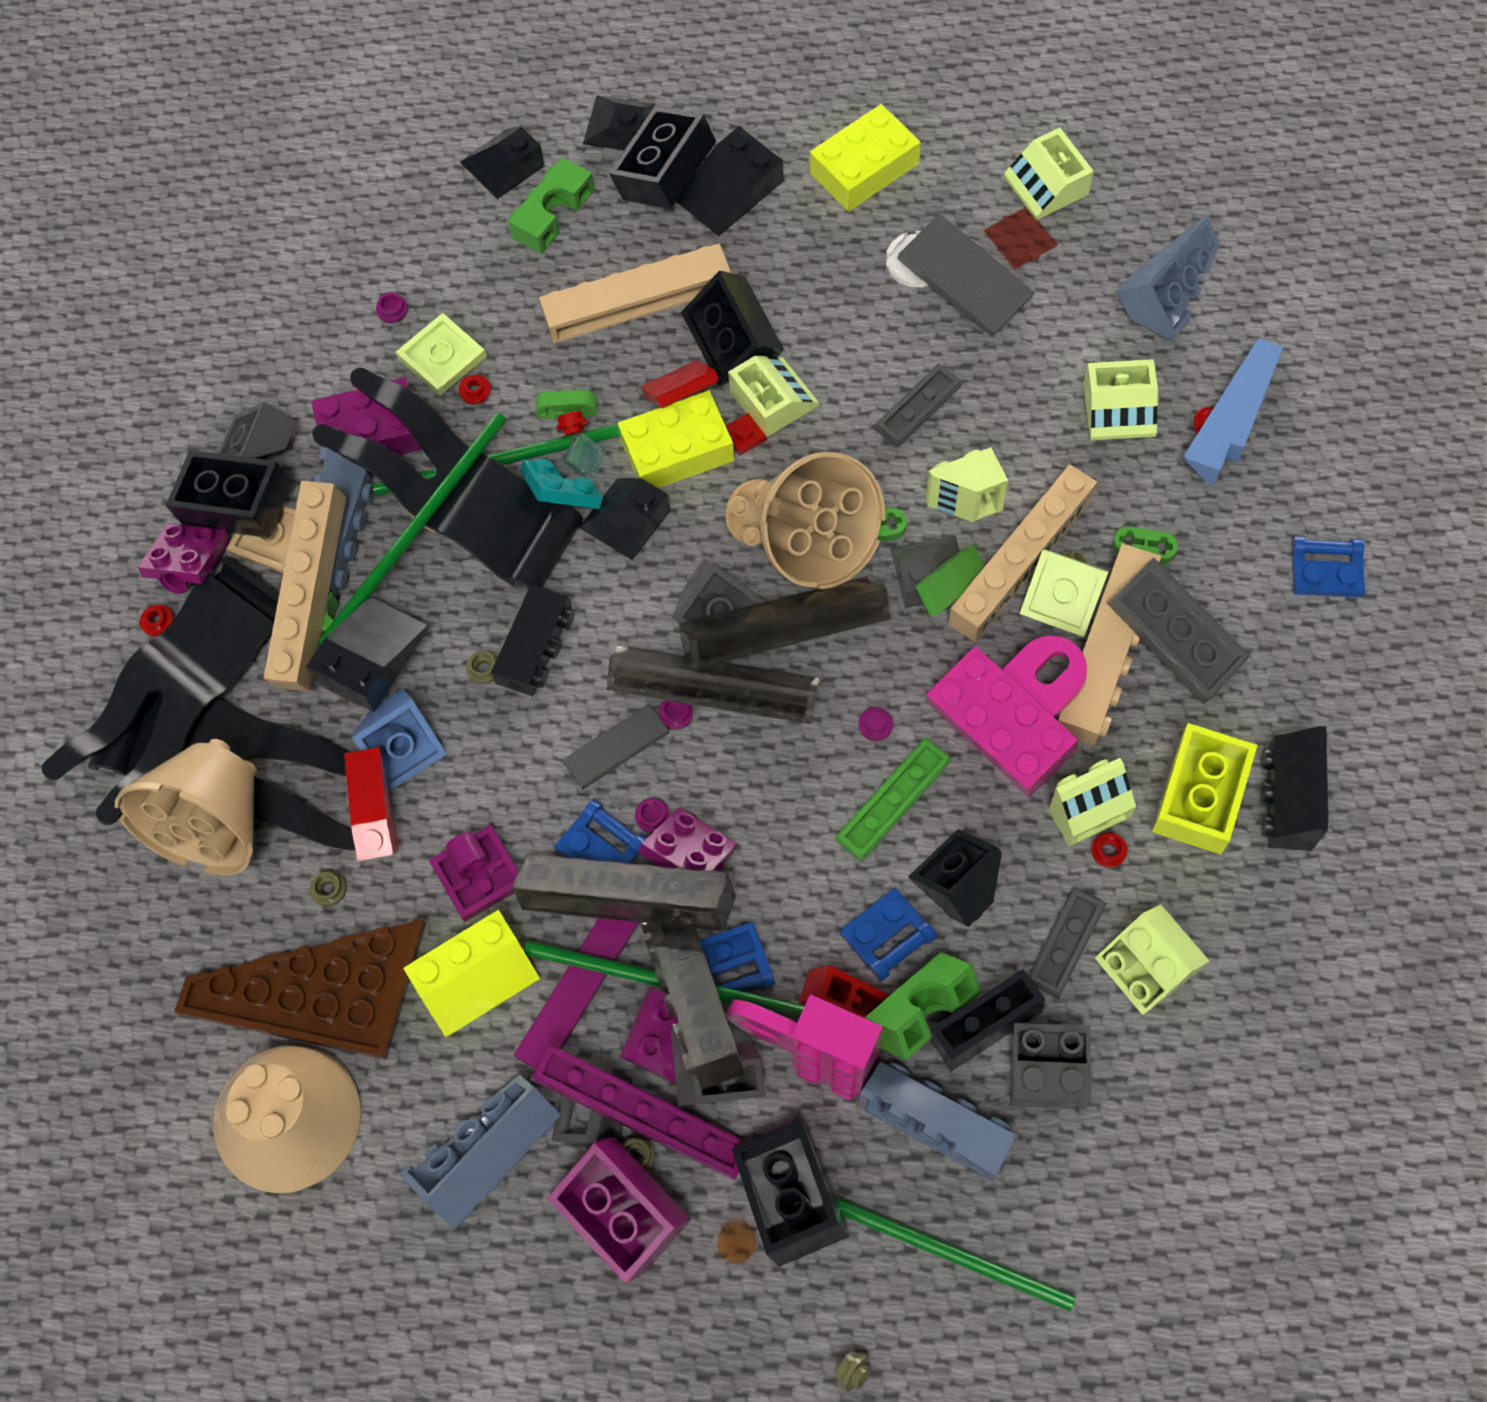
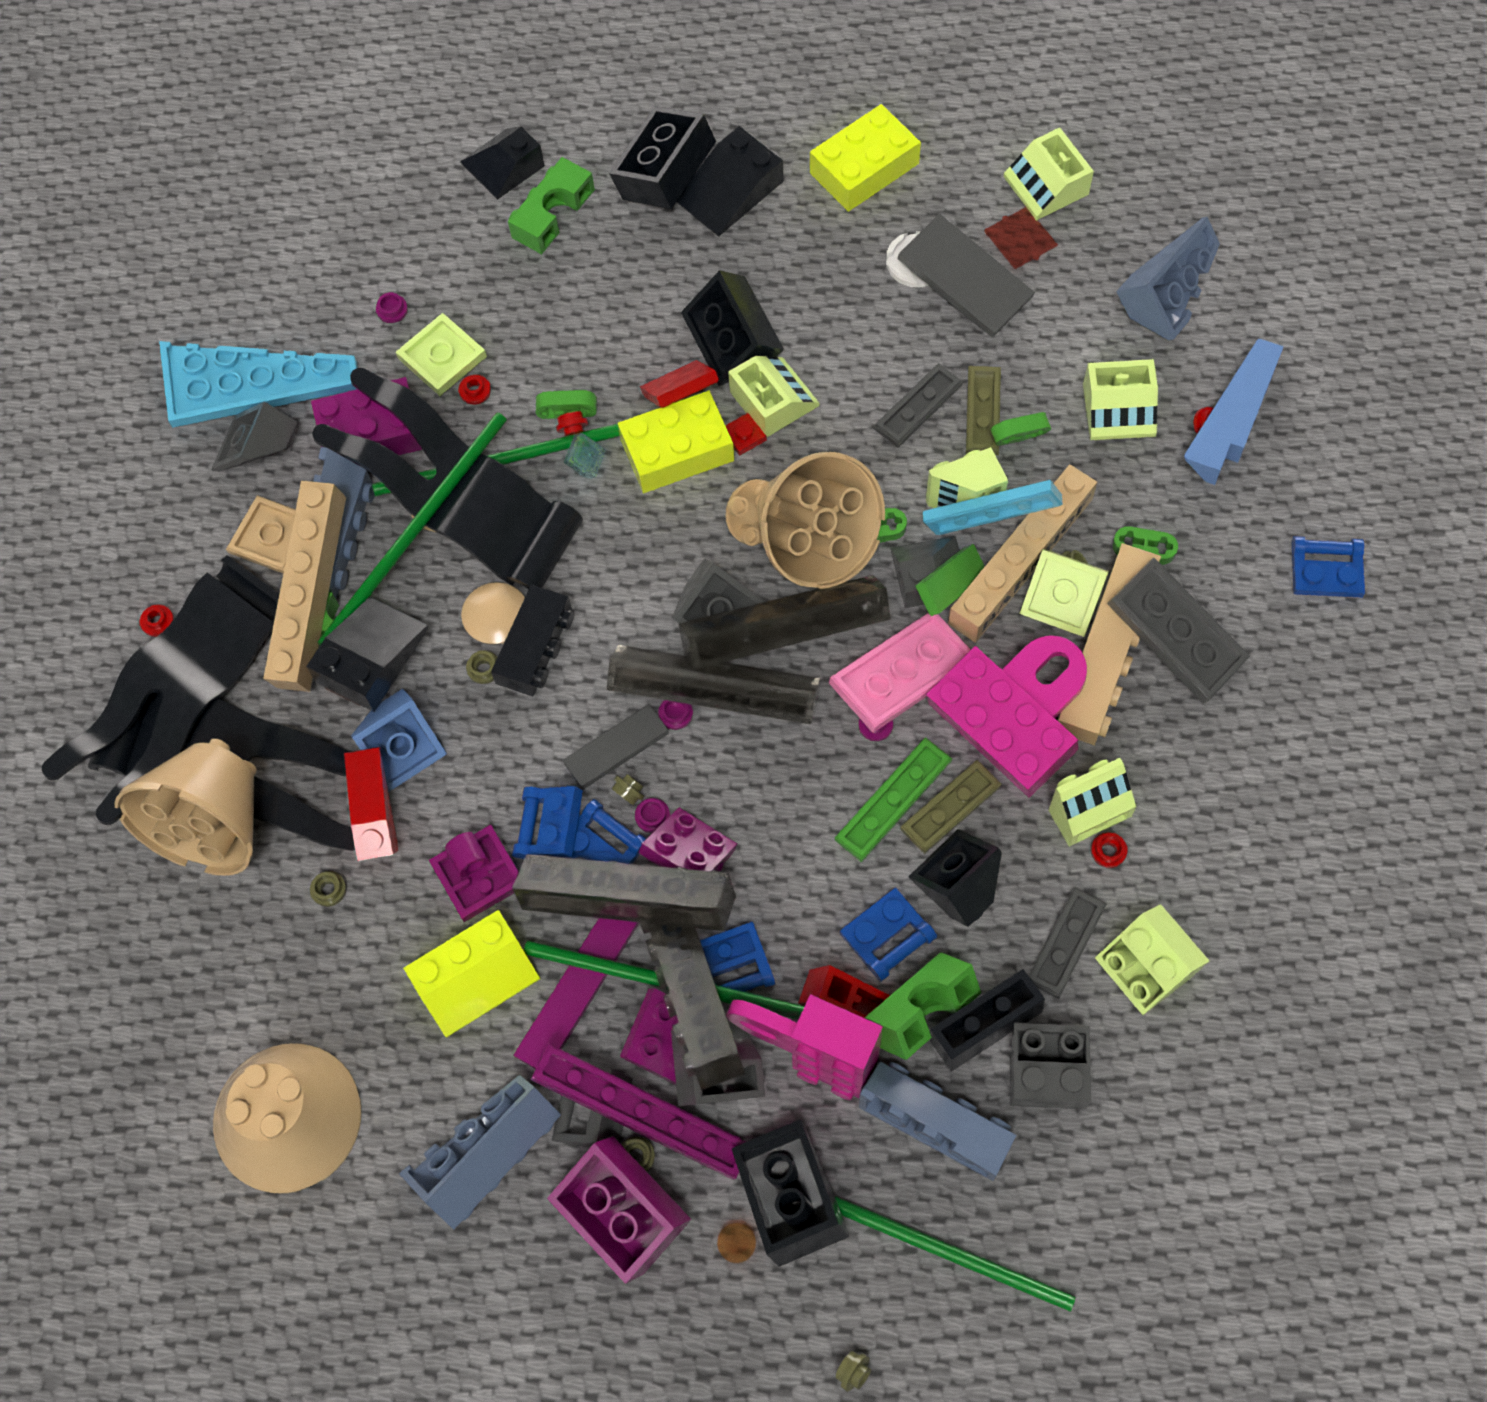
(183, 556): magenta plate -> none
(229, 379): none -> medium azure wing
(229, 493): black brick -> none
(322, 995): reddish brown wing -> none
(491, 612): none -> tan dish
(551, 487): teal plate -> none
(557, 821): none -> blue plate
(615, 122): black slope -> none
(628, 515): black slope -> none
(628, 788): none -> olive plate
(630, 293): tan brick -> none
(899, 671): none -> bright pink tile
(950, 807): none -> olive tile
(982, 407): none -> olive tile
(993, 507): none -> medium azure tile
(1020, 428): none -> bright green beam
(1204, 789): neon yellow brick -> none
(1296, 789): black slope -> none

